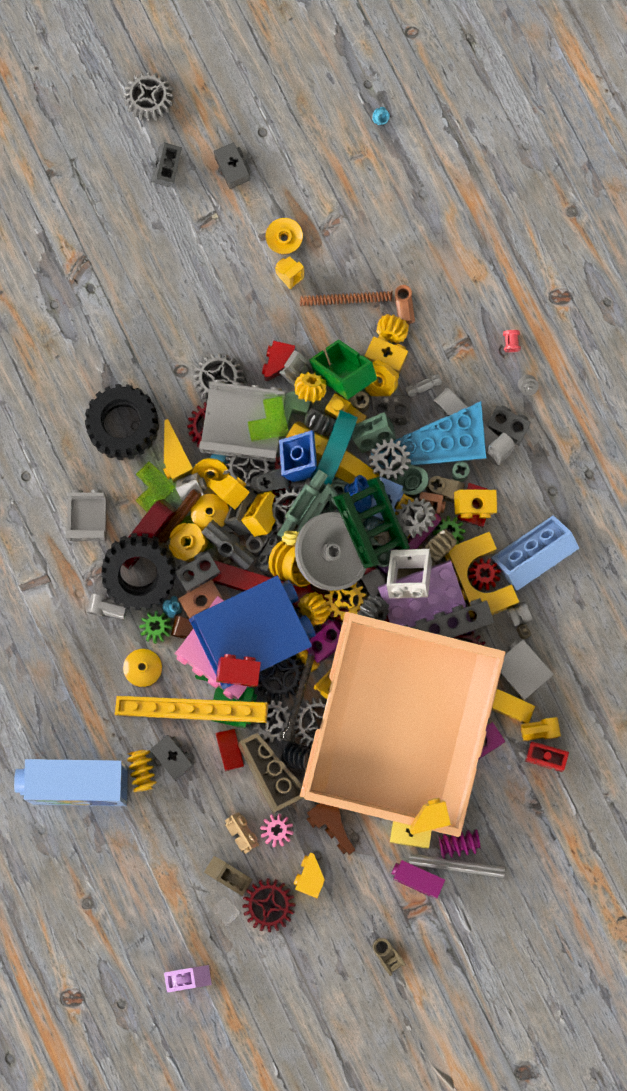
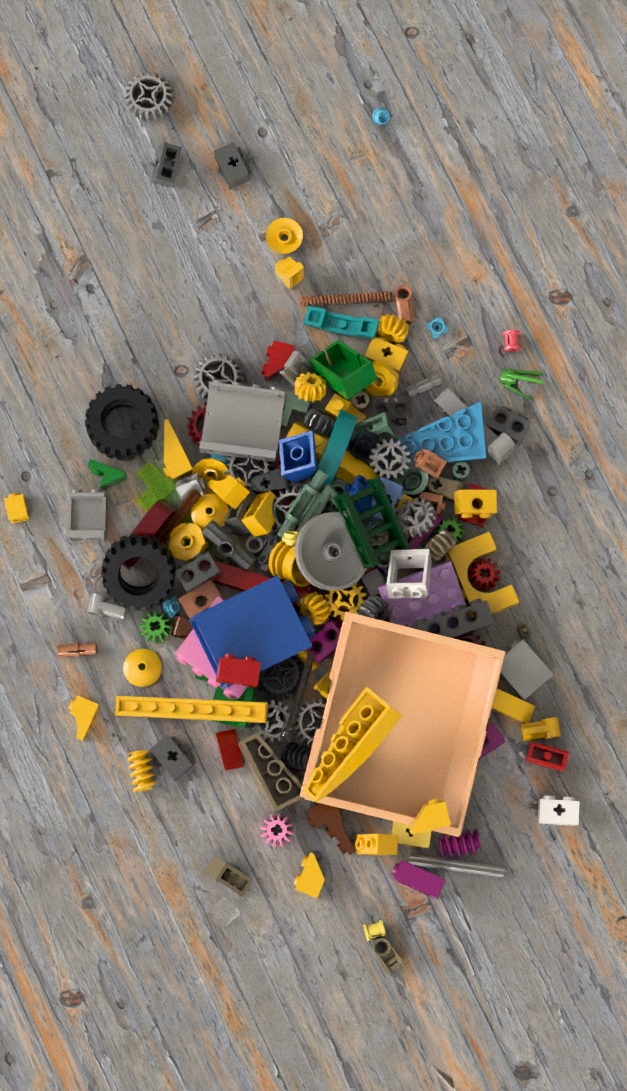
(16, 508): none -> yellow brick
(73, 782): light blue brick -> none
(77, 649): none -> nougat pin
(85, 714): none -> yellow arch
(111, 475): none -> green slope
(187, 978): lavender arch -> none
(247, 839): tan hinge -> none
(252, 900): dark red gear -> none
(274, 423): clear neon green plate -> none
(341, 324): none -> teal slope
(357, 738): none -> yellow wedge
(362, 444): none -> black bracket
(374, 930): none -> light yellow bush
(376, 844): none -> yellow brick
(429, 462): none -> nougat bracket
(438, 321): none -> medium azure plate
(510, 376): none -> bright green plant
(519, 614): light grey wheel -> none
(535, 552): light blue slope -> none
(568, 817): none -> white brick

